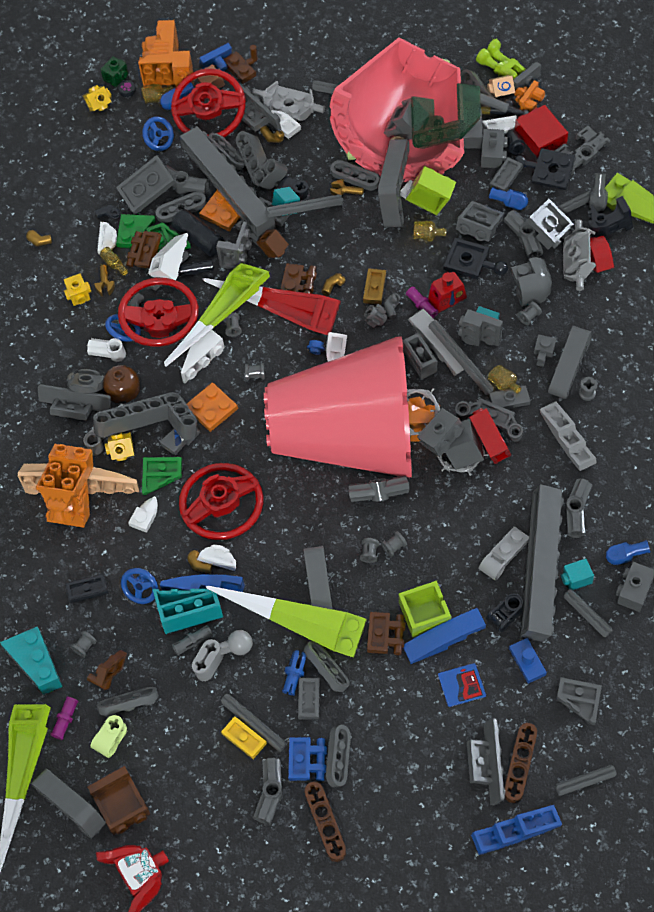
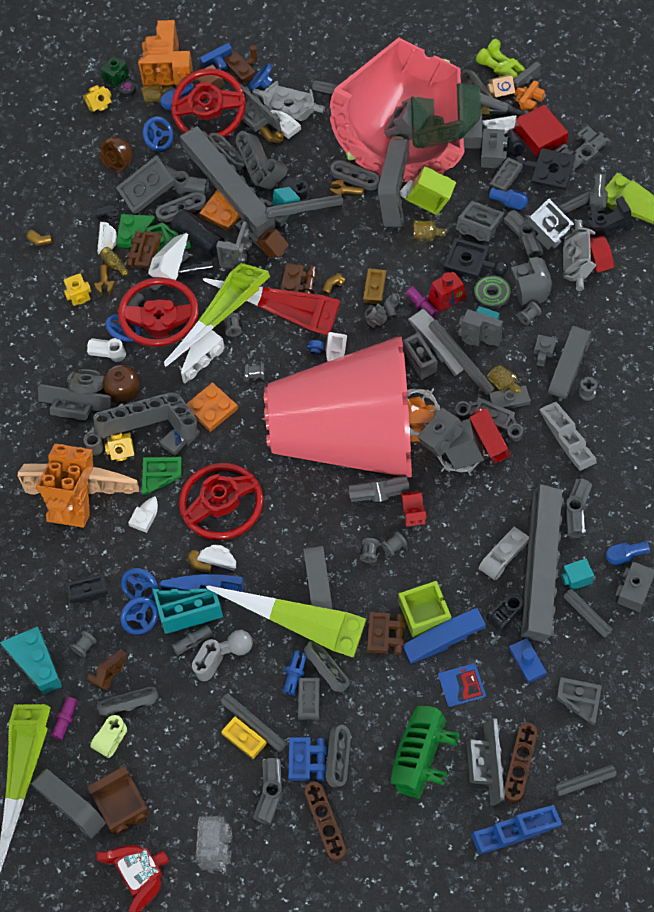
(116, 153): none -> reddish brown cylinder
(130, 611): none -> blue piece
(212, 843): none -> clear piece
(261, 78): none -> blue piece
(413, 508): none -> red brick
(418, 751): none -> green piece
(492, 283): none -> dark grey tile

